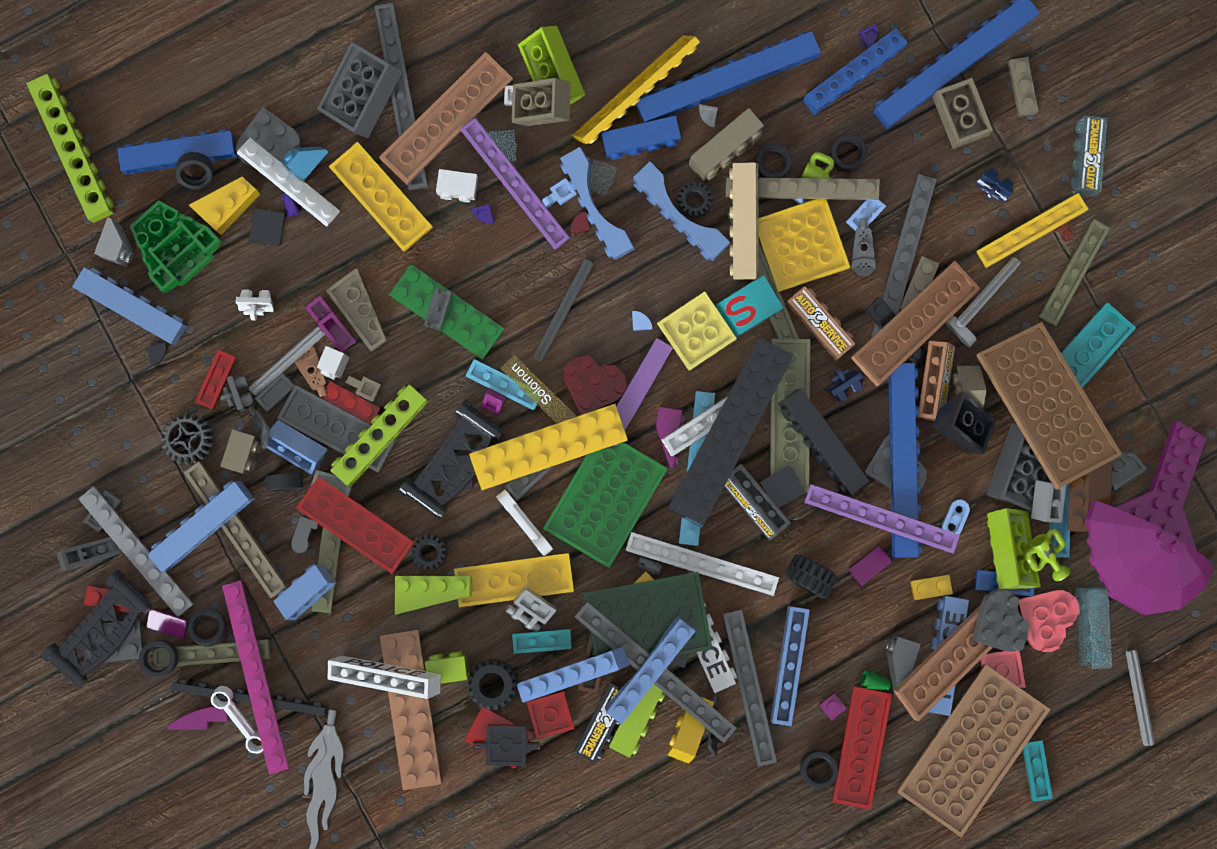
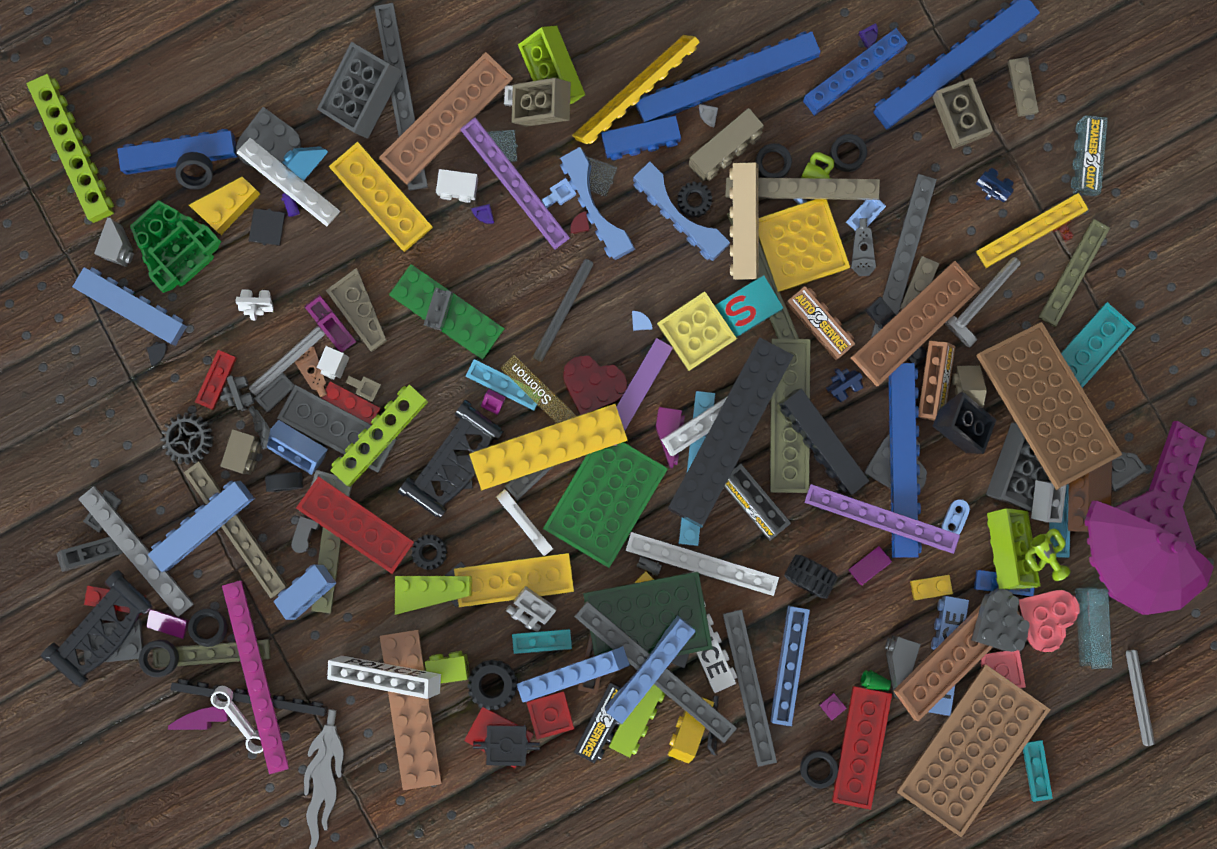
(782, 487): black piece -> none

